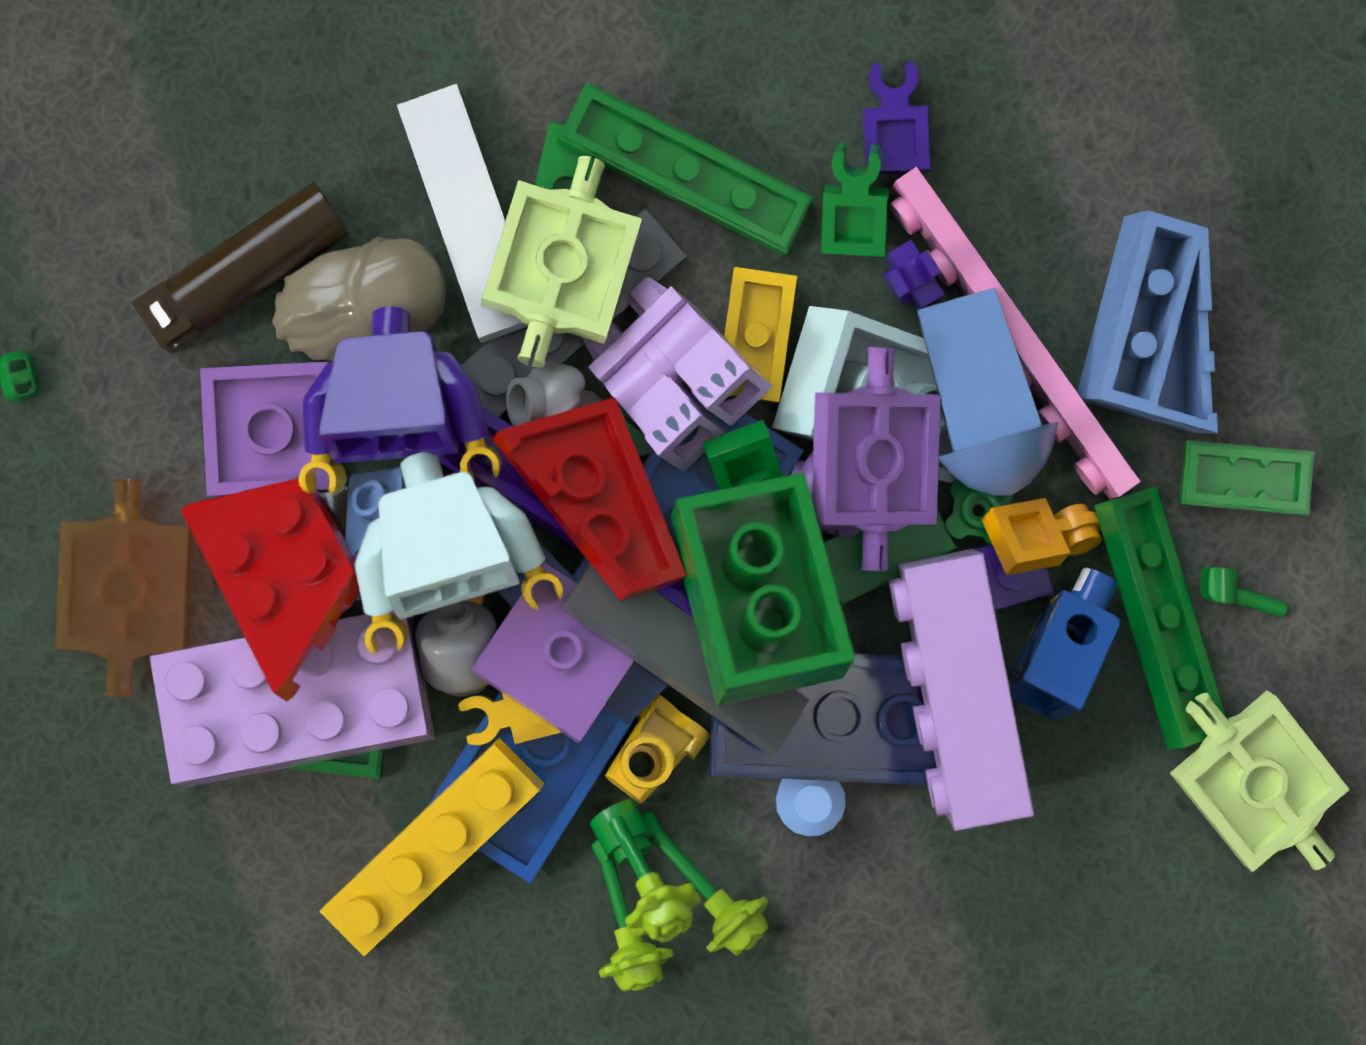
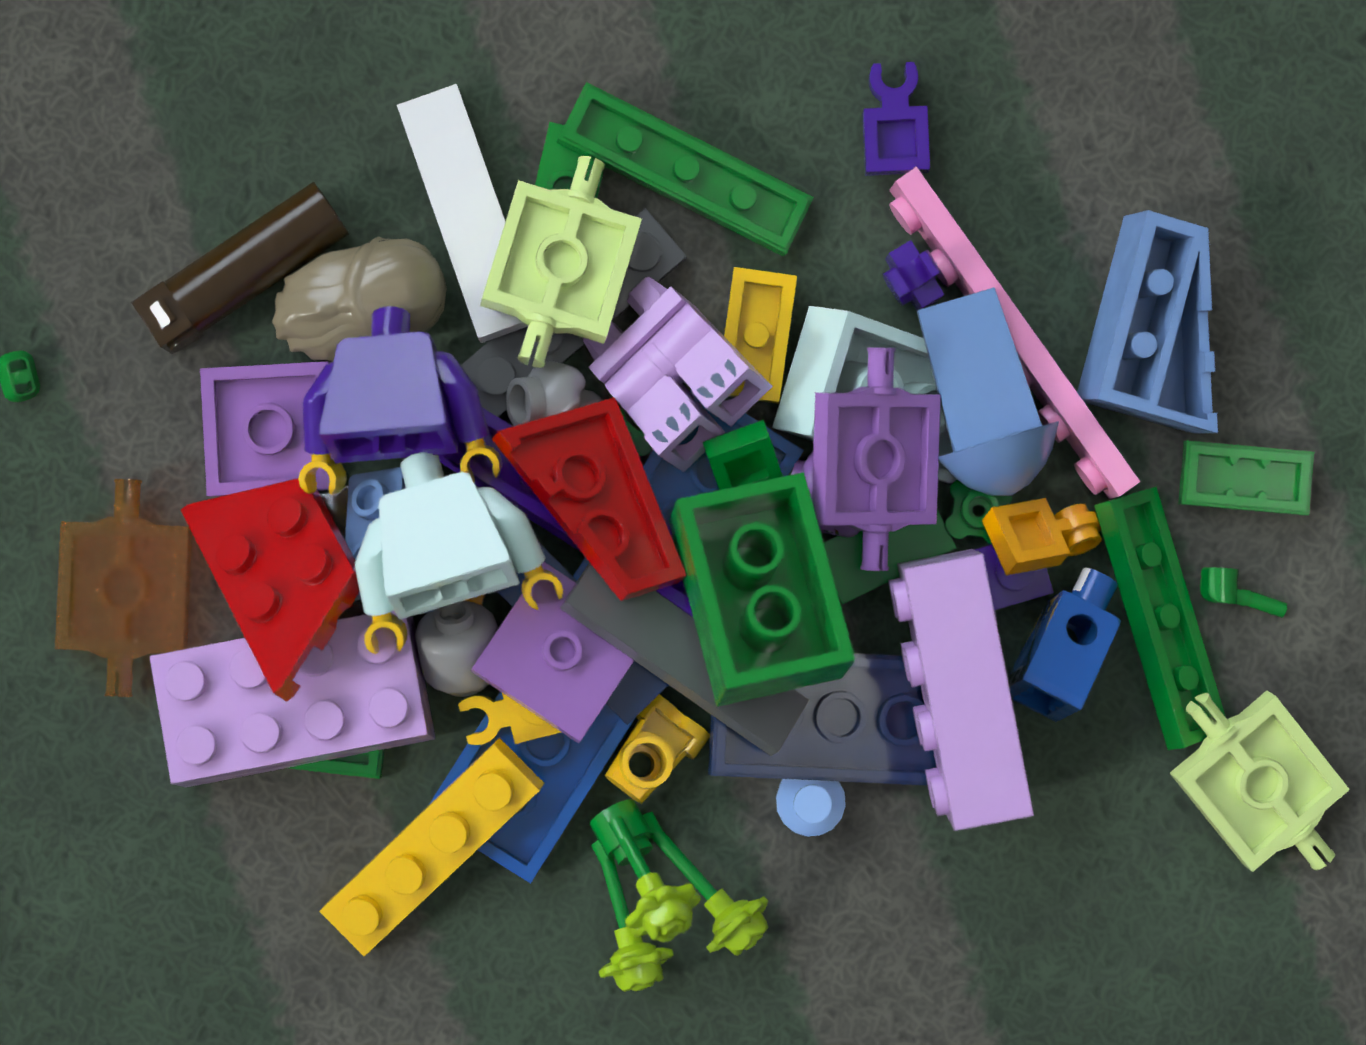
(855, 212): green plate -> none

